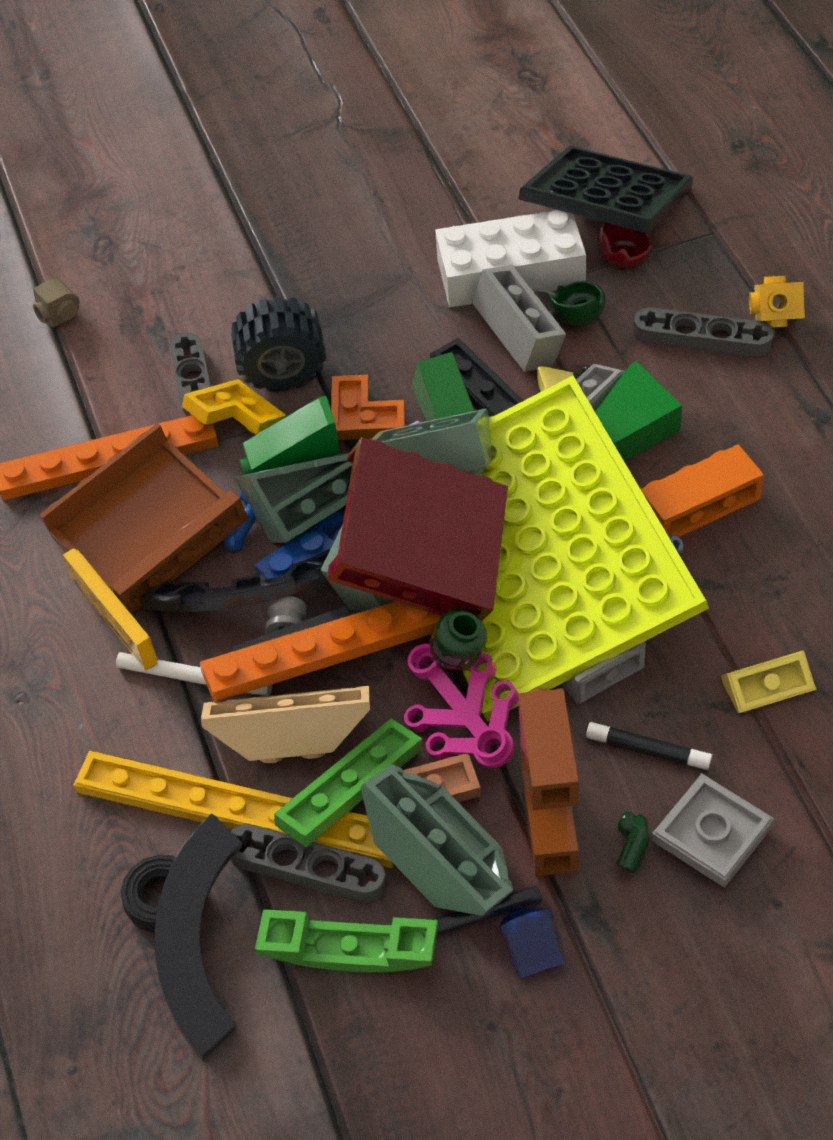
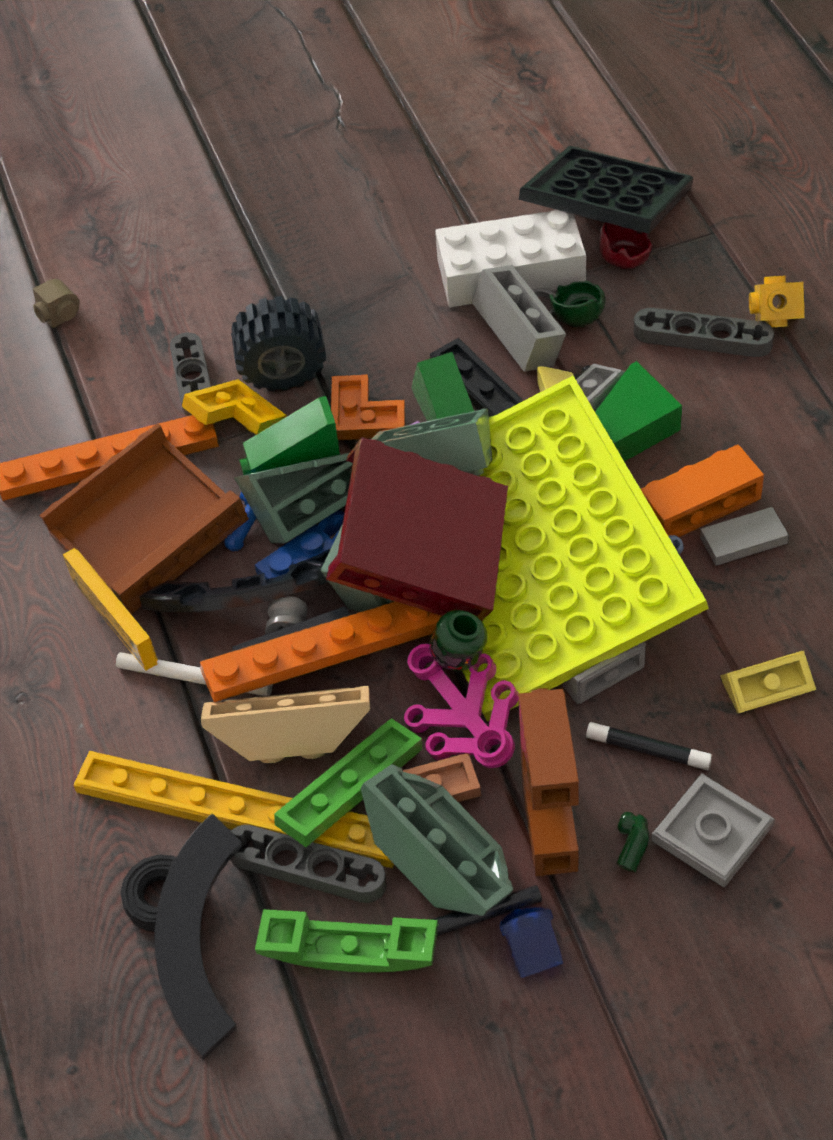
(744, 536): none -> light grey tile

